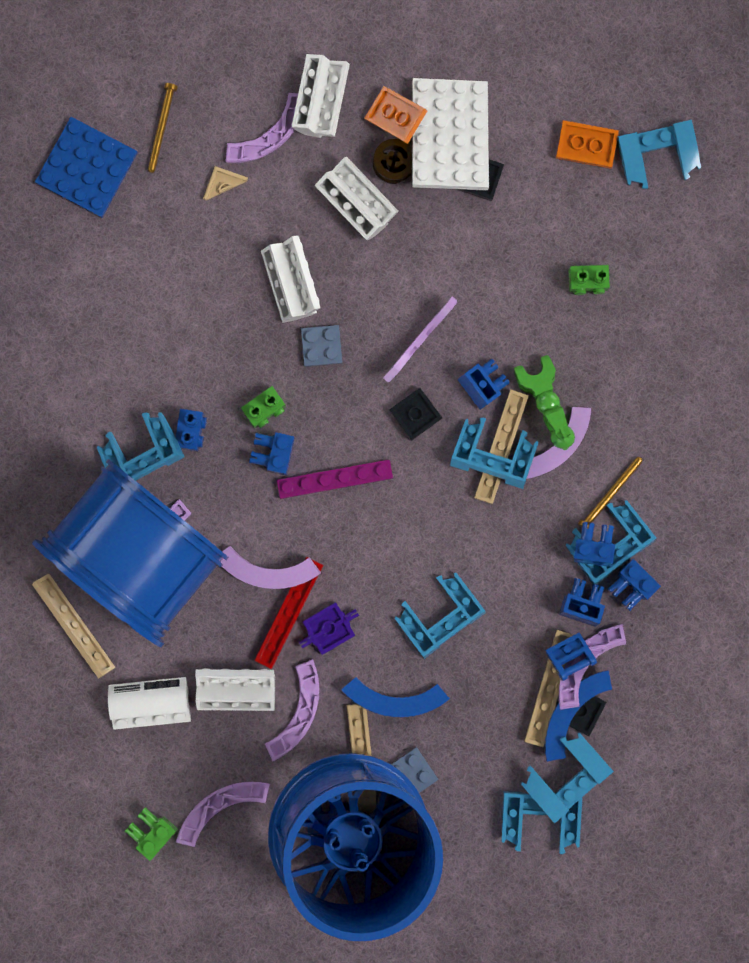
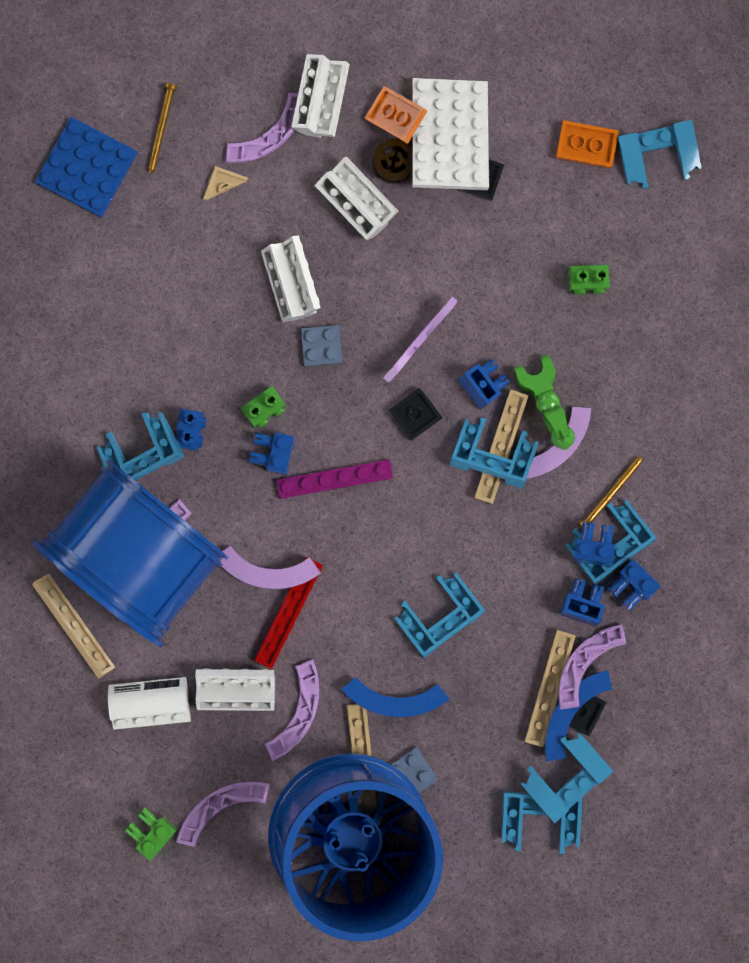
(328, 628): dark purple plate -> none
(567, 651): blue plate -> none

